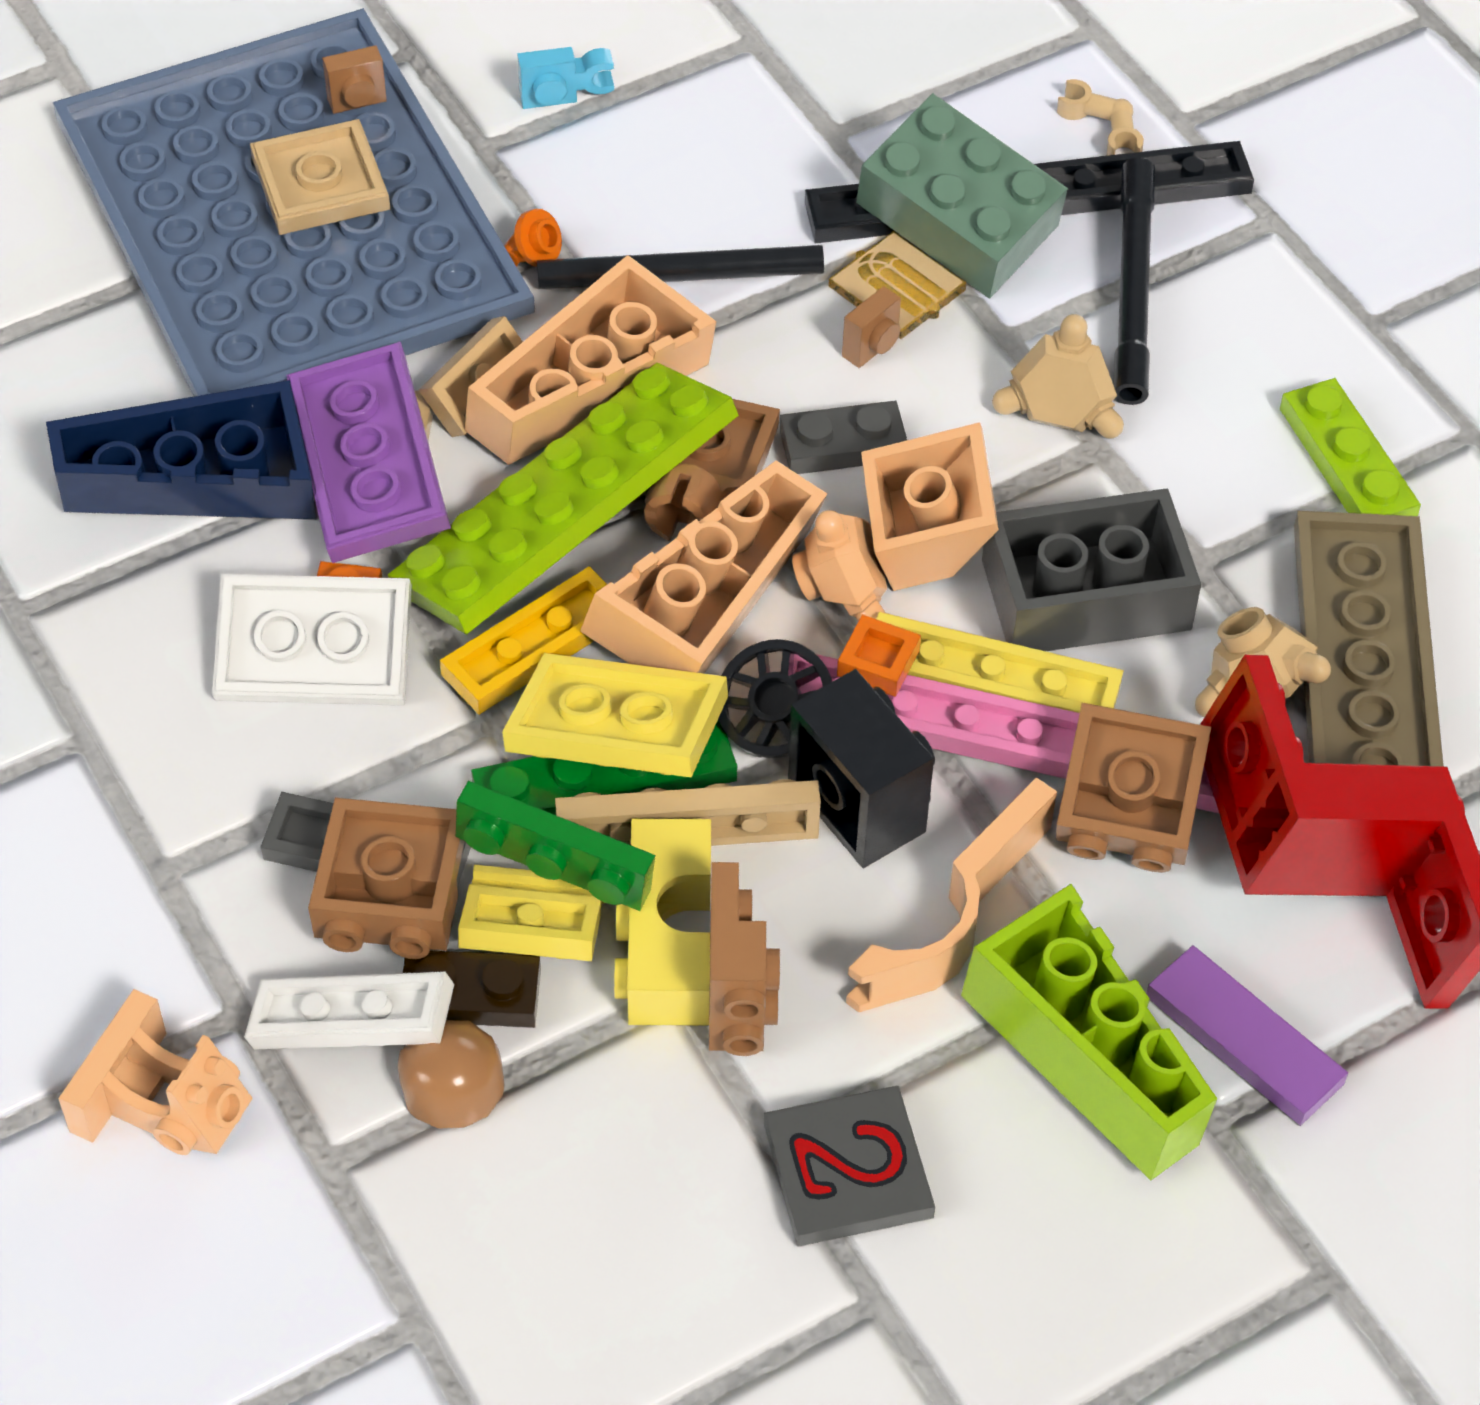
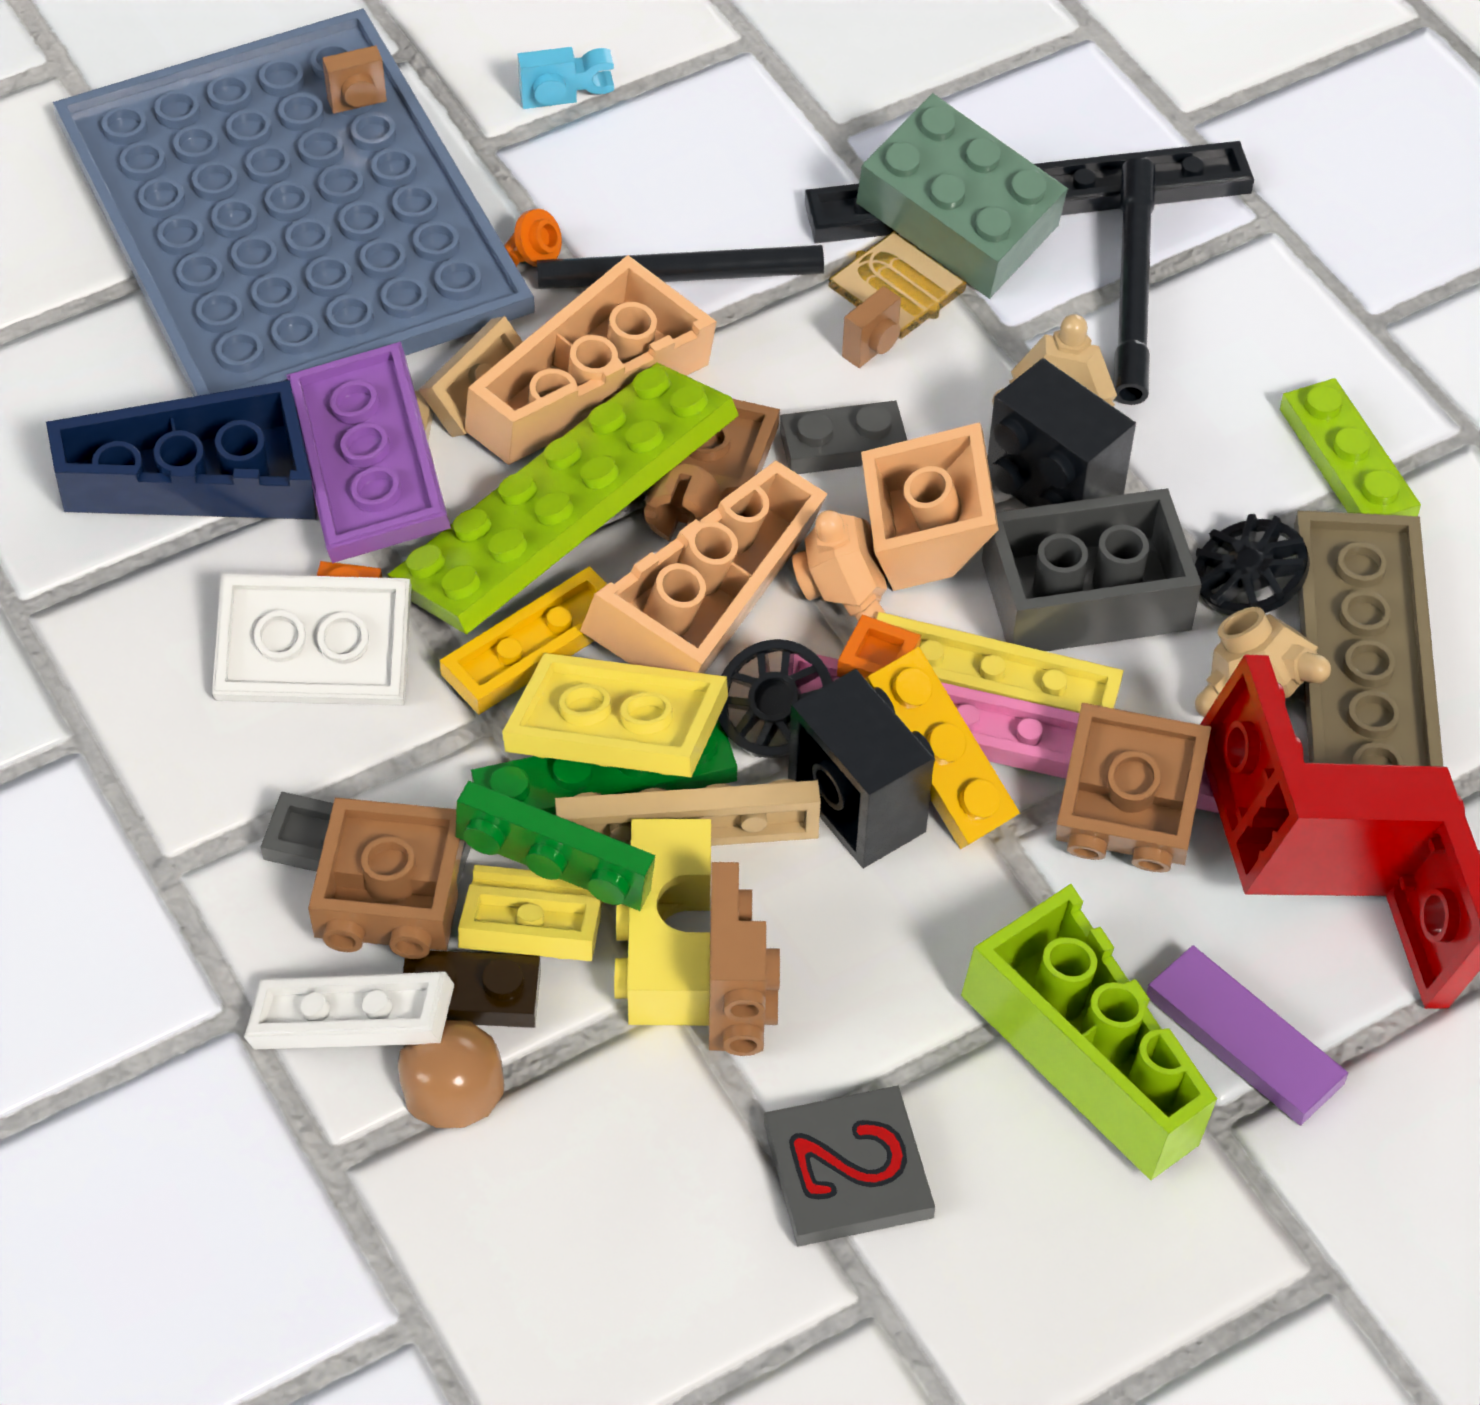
(130, 1069): light nougat tile -> none
(319, 176): tan tile -> none
(901, 974): light nougat piece -> none
(963, 780): none -> yellow plate
(1057, 440): none -> black brick
(1080, 102): tan arm -> none
(1252, 564): none -> black wheel

